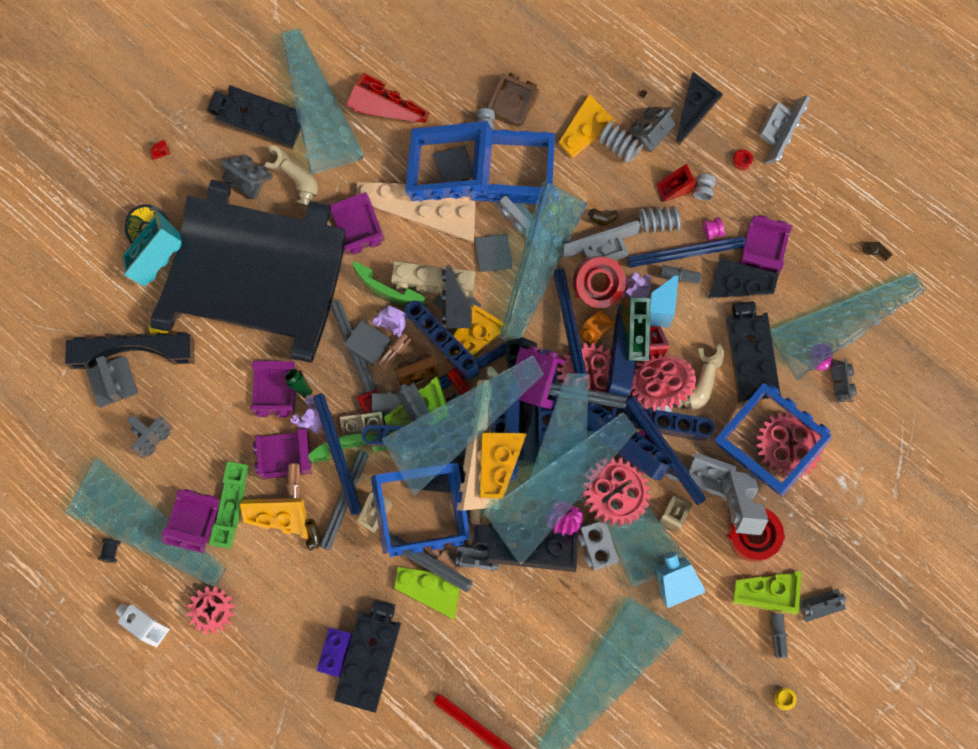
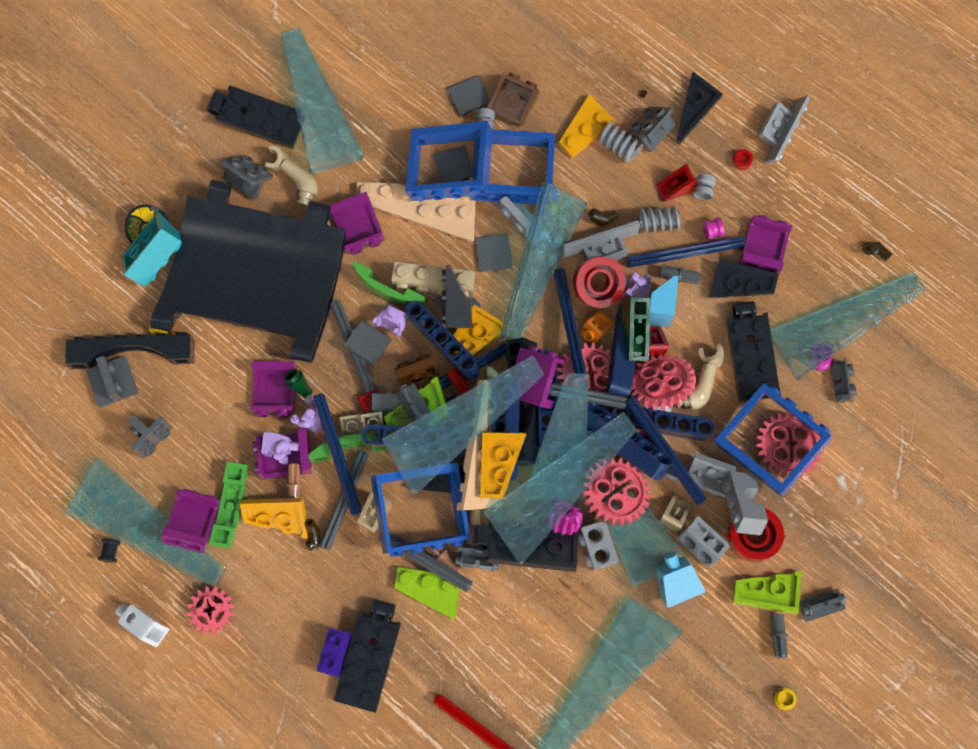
(159, 150): red tile -> none
(279, 446): none -> lavender piece
(374, 99): wedge -> none
(393, 352): nougat axle -> none
(468, 96): none -> dark grey piece
(703, 542): none -> light grey brick

